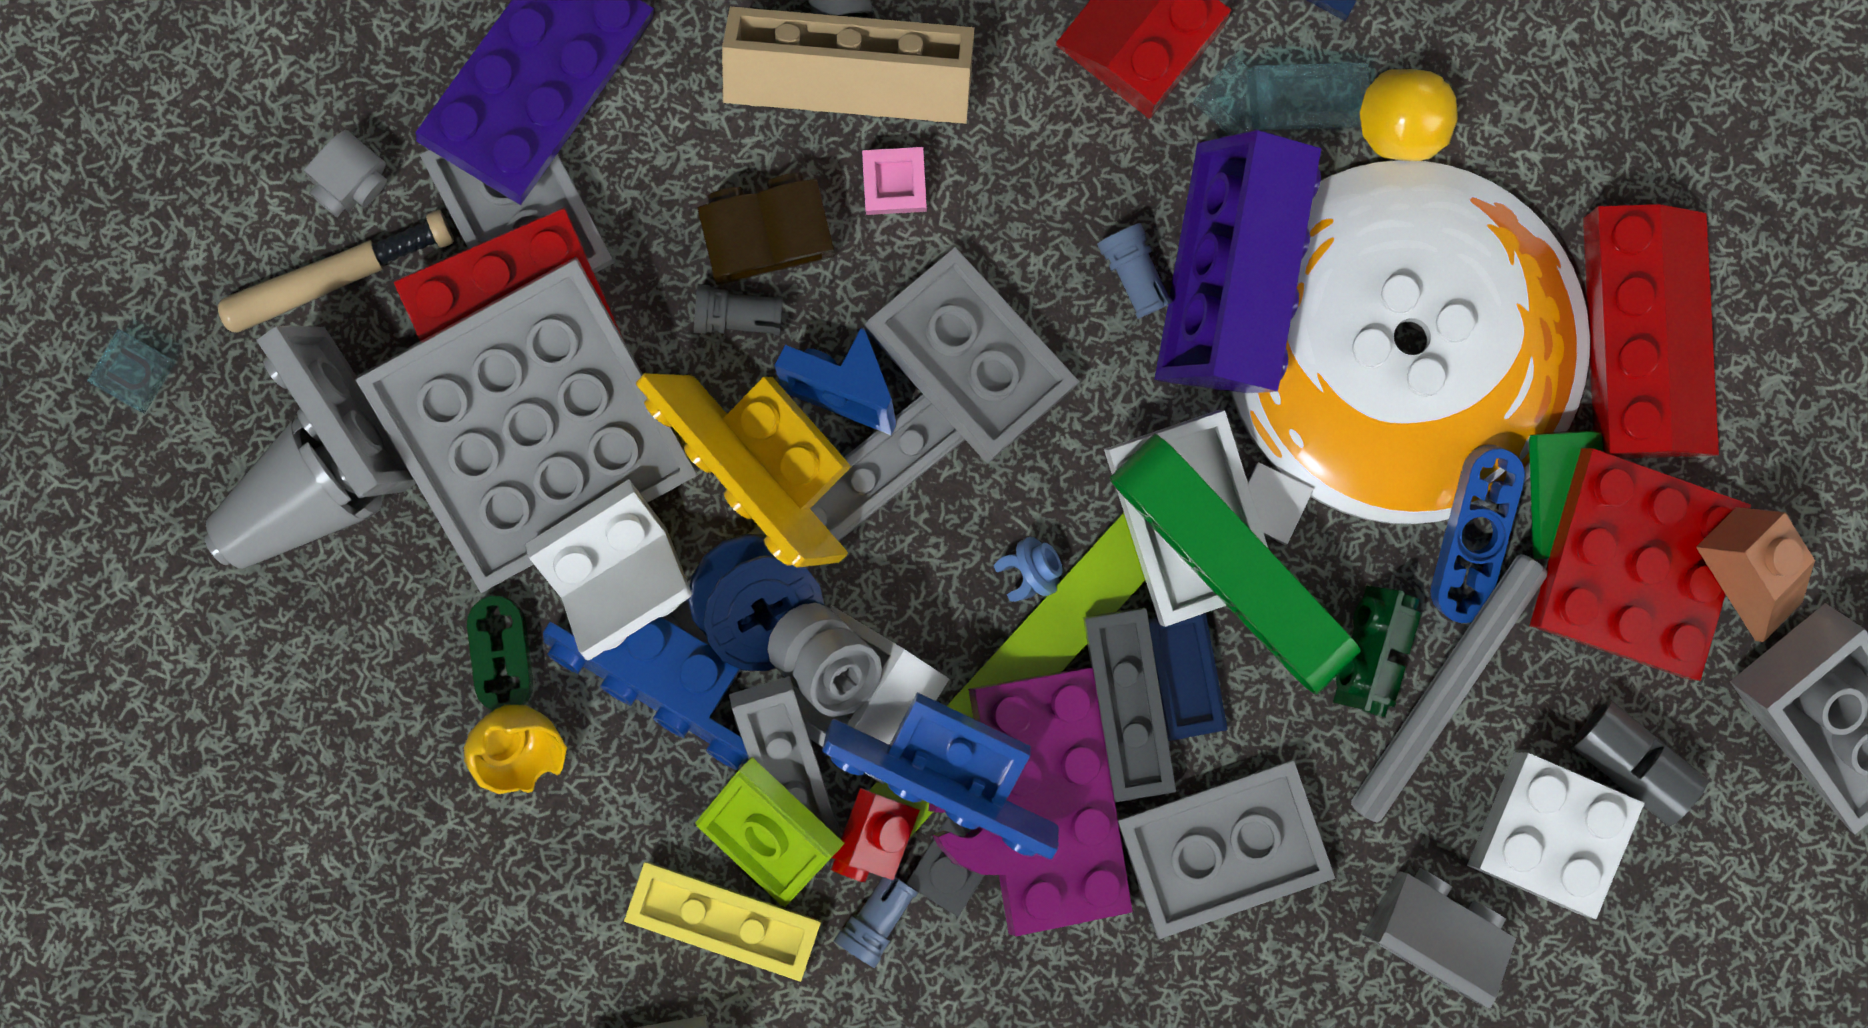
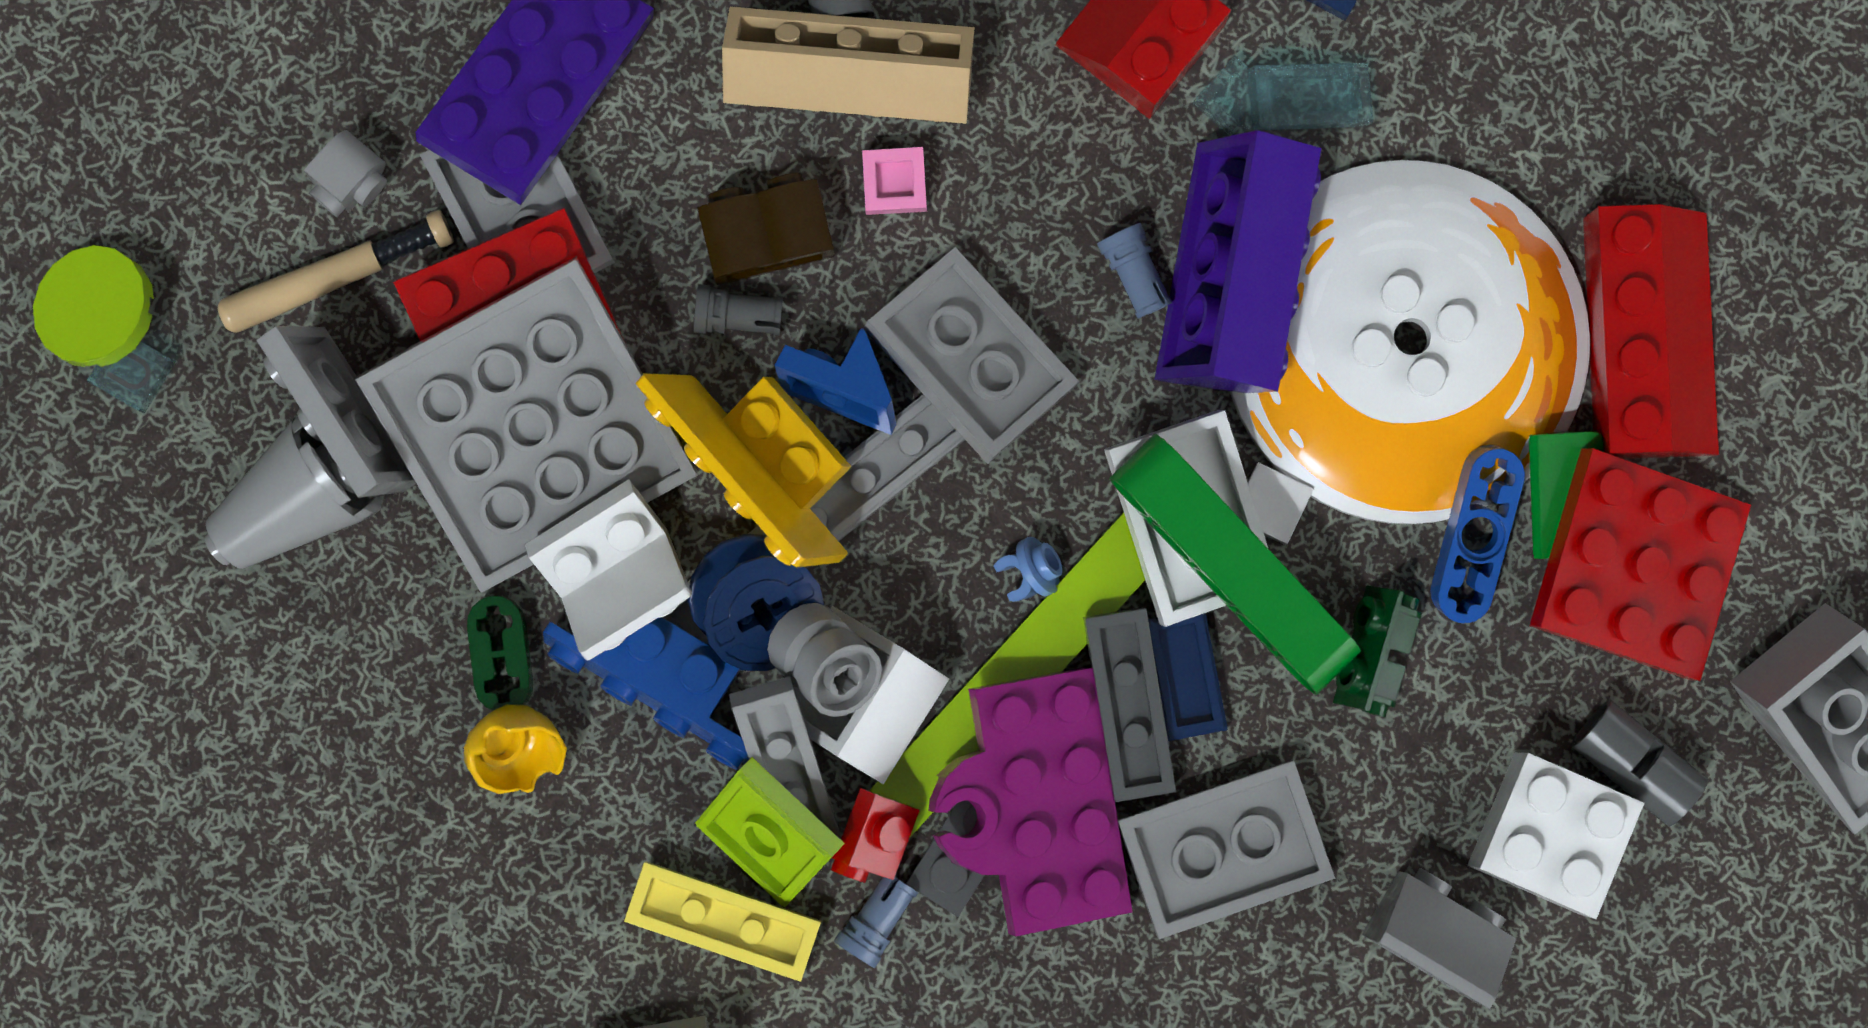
(93, 306): none -> lime tile
(952, 765): blue bracket -> none
(1408, 114): yellow hair -> none
(1449, 688): light grey axle -> none
(1759, 566): nougat slope -> none

